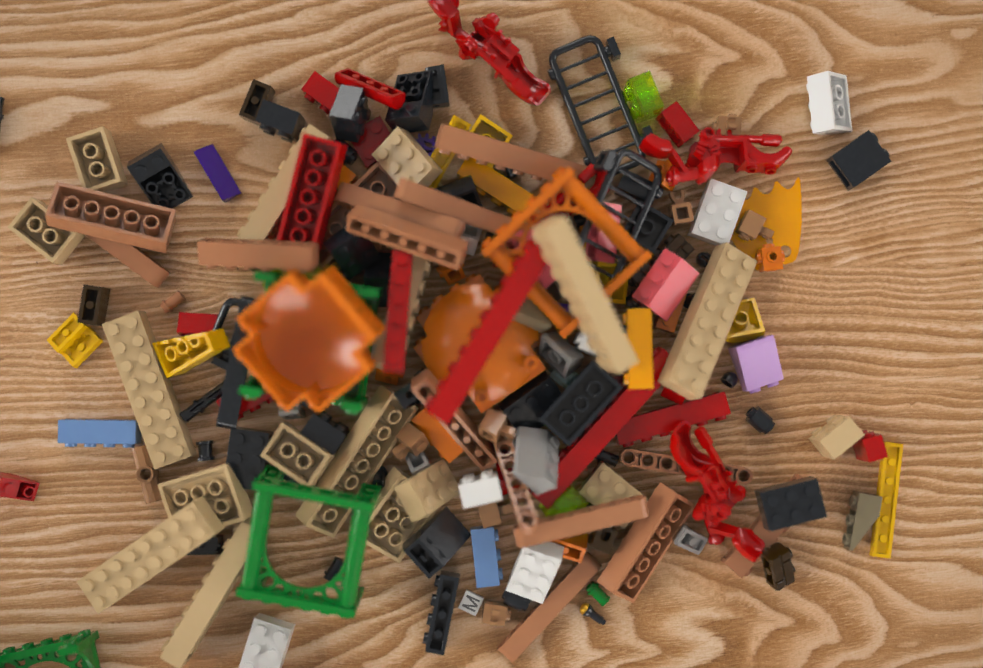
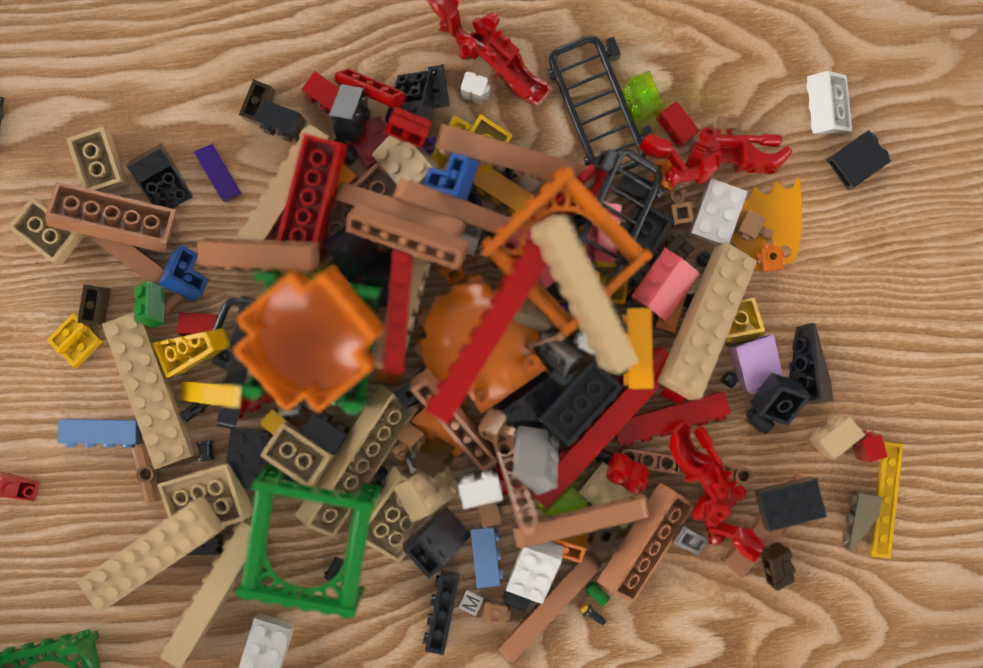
(149, 304): none -> green brick
(180, 277): none -> blue brick
(210, 393): none -> yellow tile
(272, 421): none -> yellow panel
(408, 127): none -> red brick
(434, 457): none -> dark brown brick
(457, 178): none -> blue brick
(475, 88): none -> white brick
(560, 336): none -> medium nougat hinge
(627, 473): none -> red brick
(780, 399): none -> black brick
(810, 365): none -> black wedge

